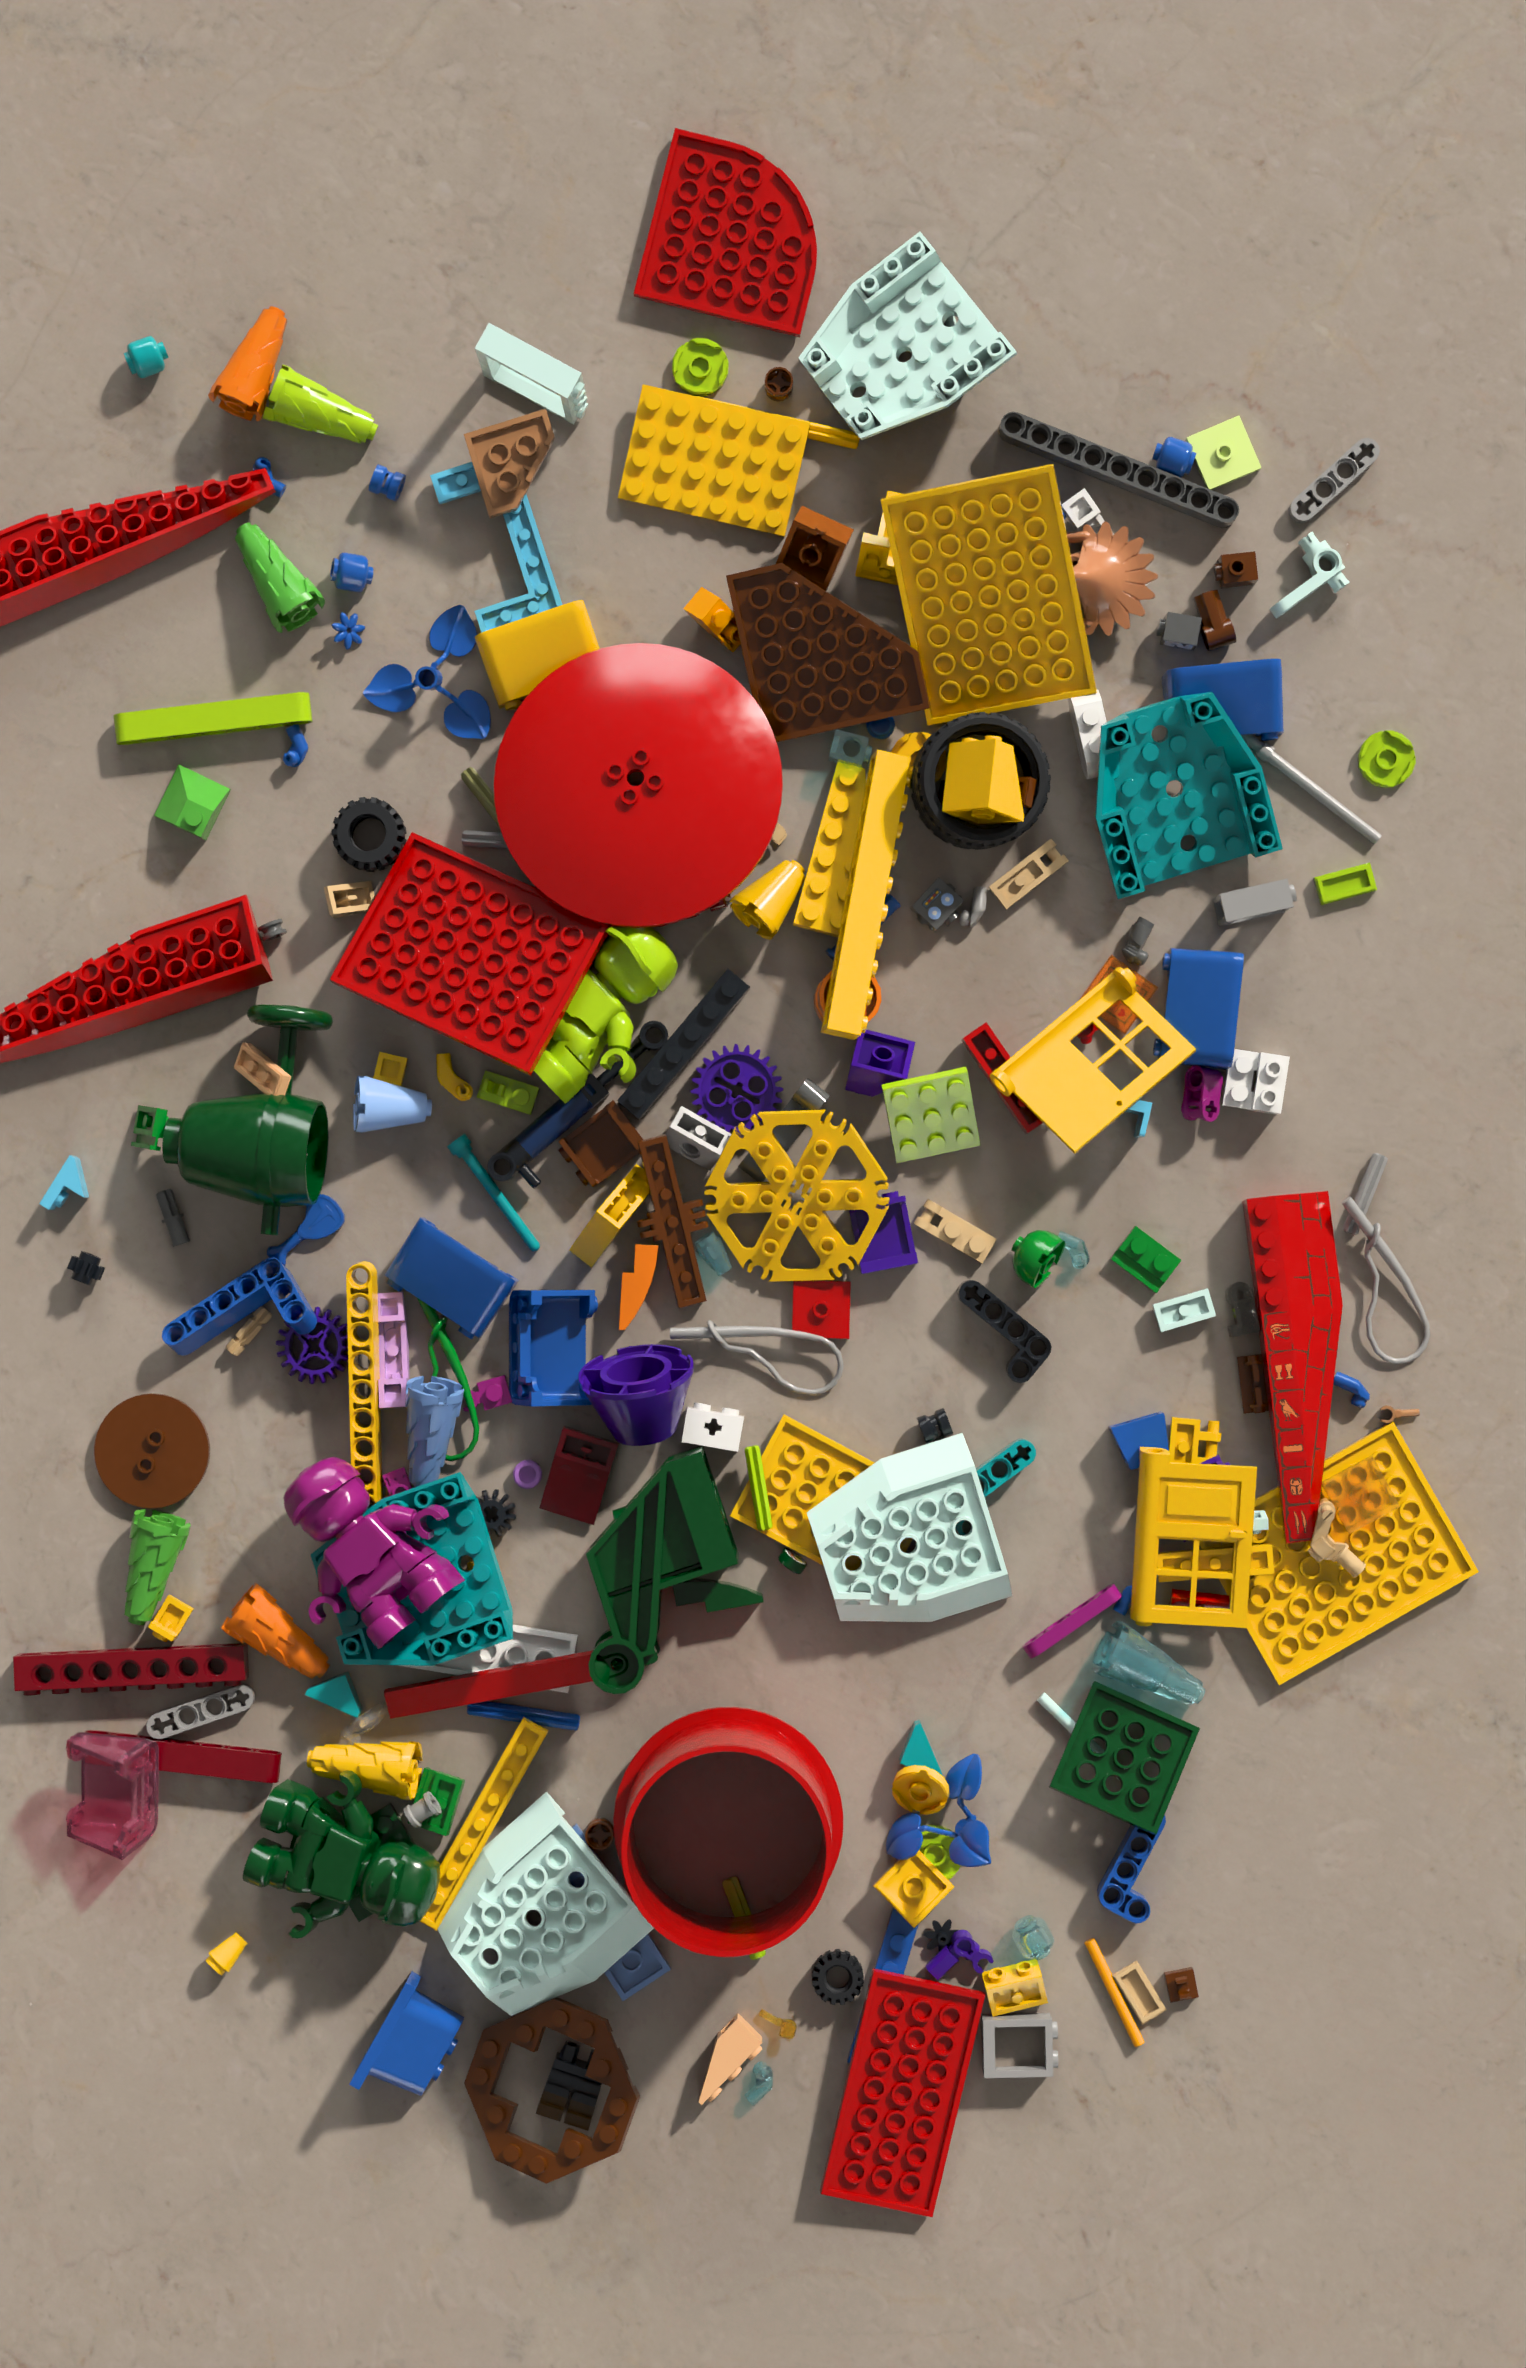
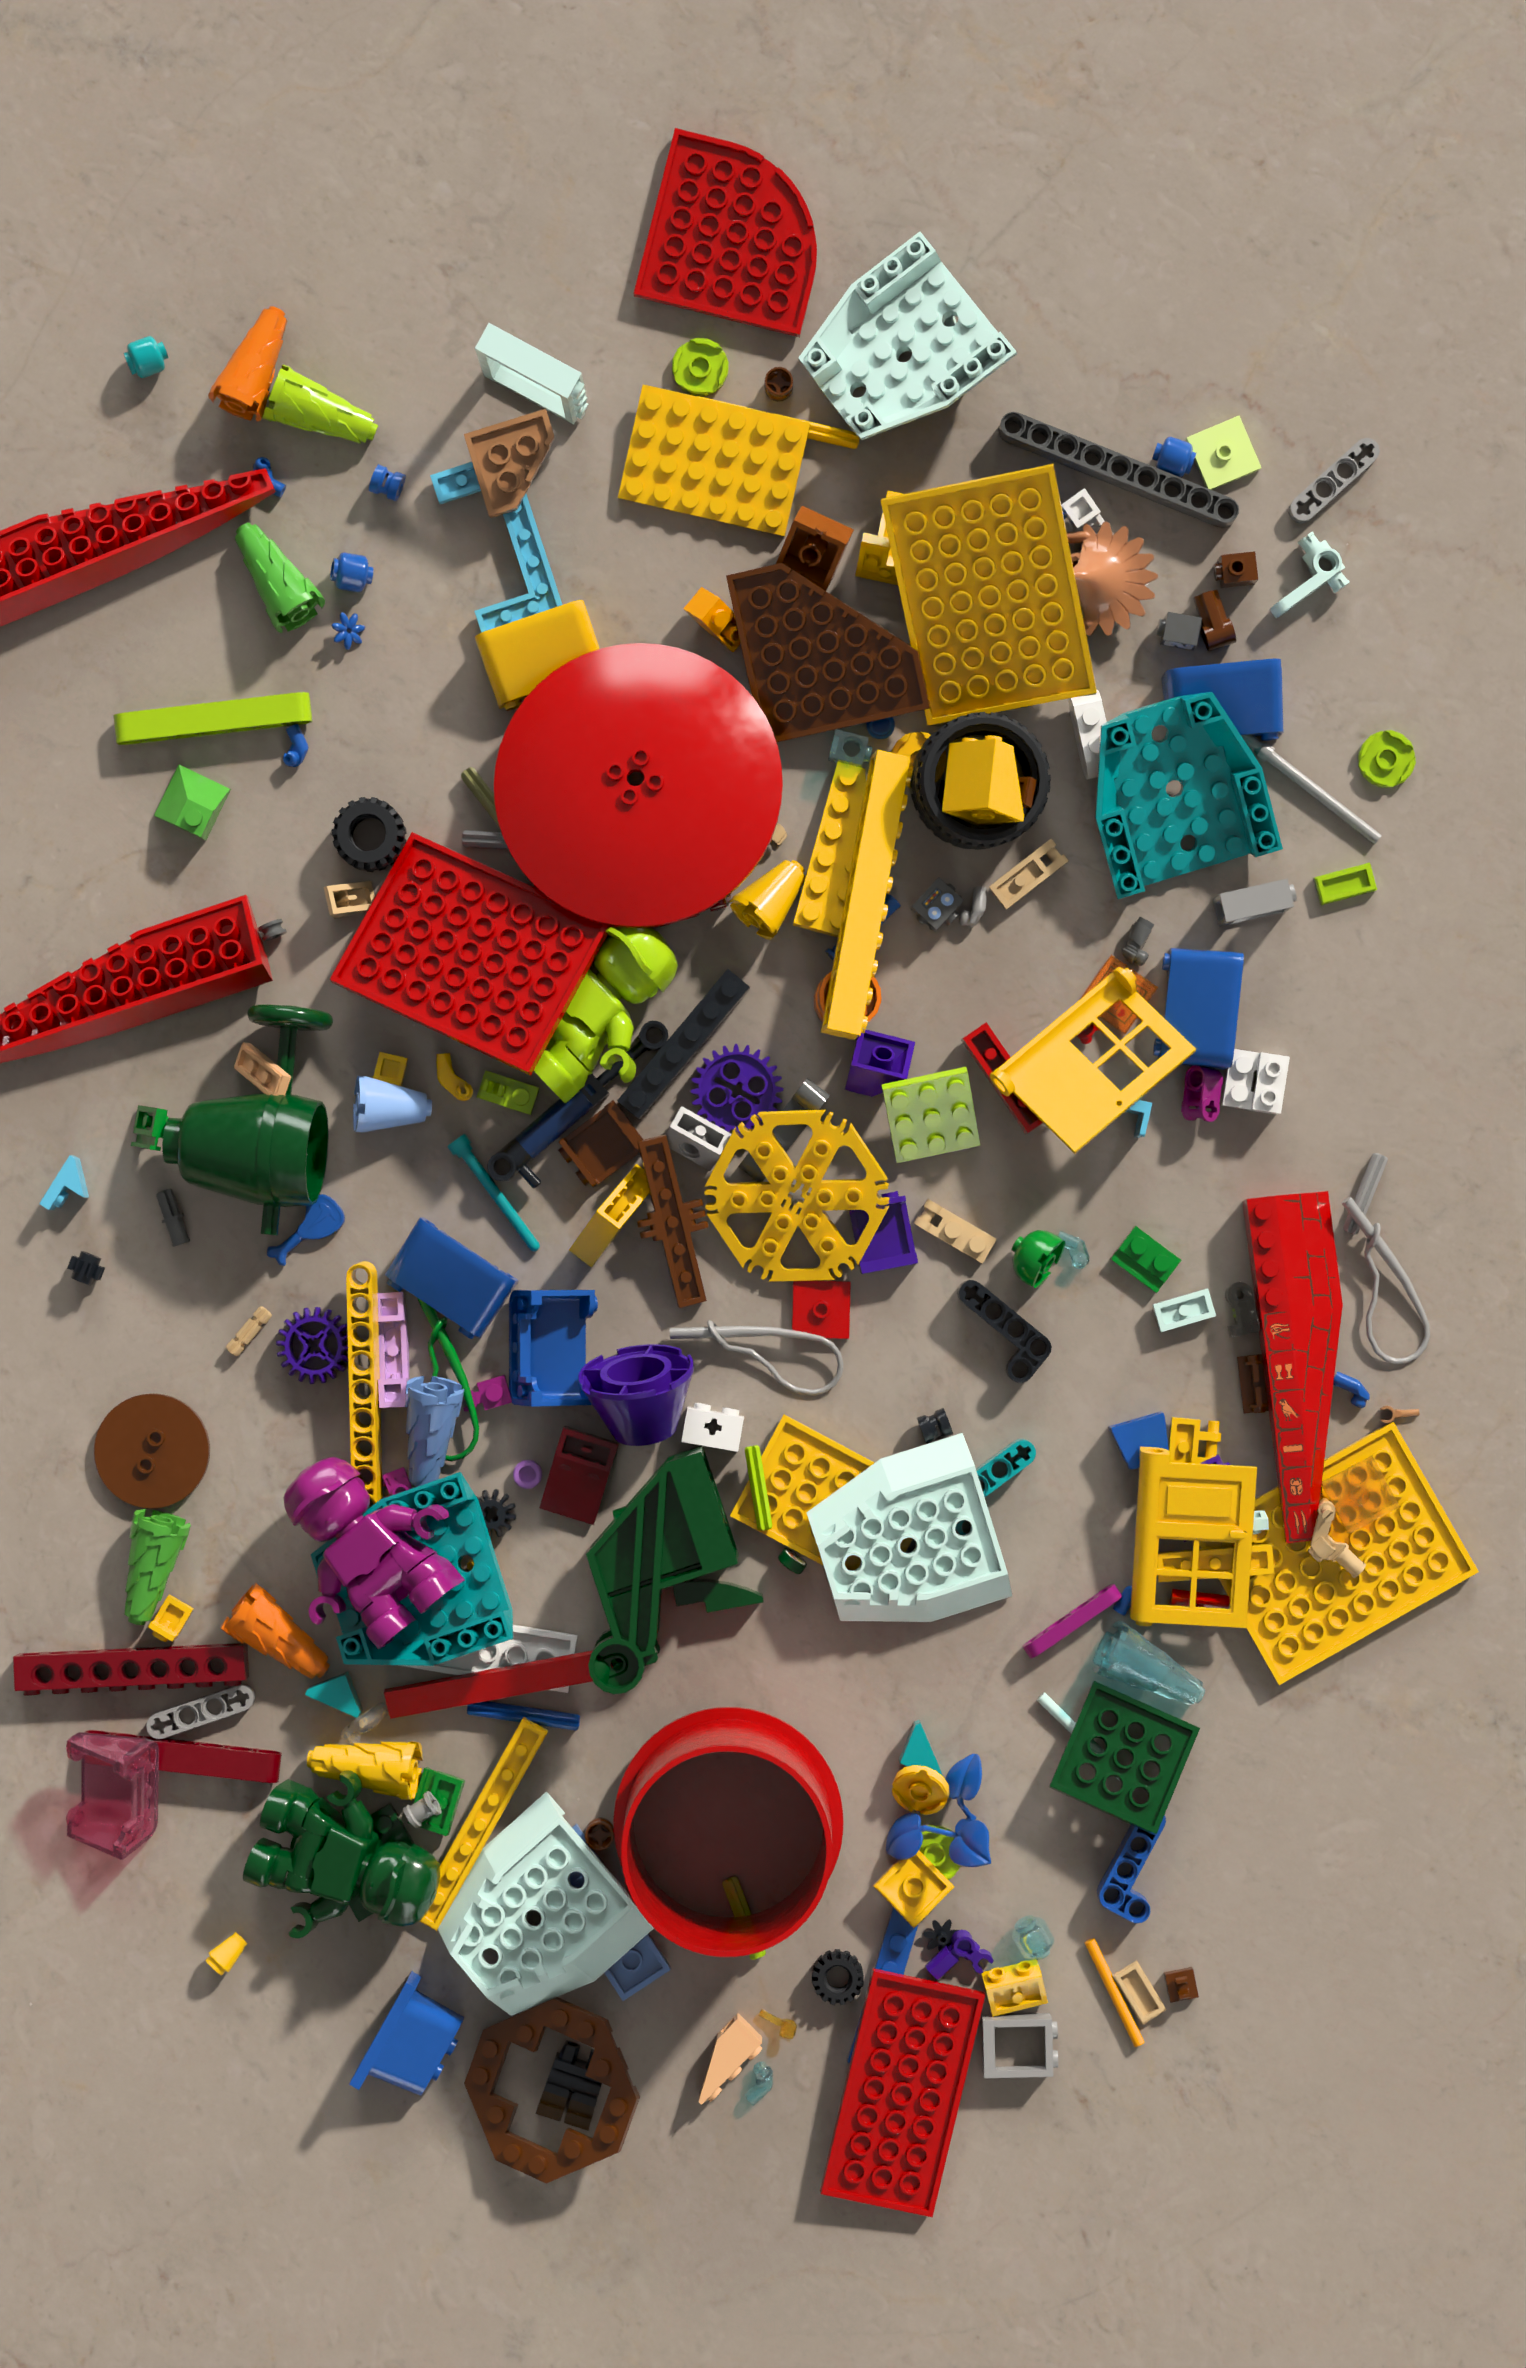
(241, 1305): blue beam -> none
(393, 685): blue plant -> none
(637, 1284): orange slope -> none
(713, 1253): clear light blue cone -> none

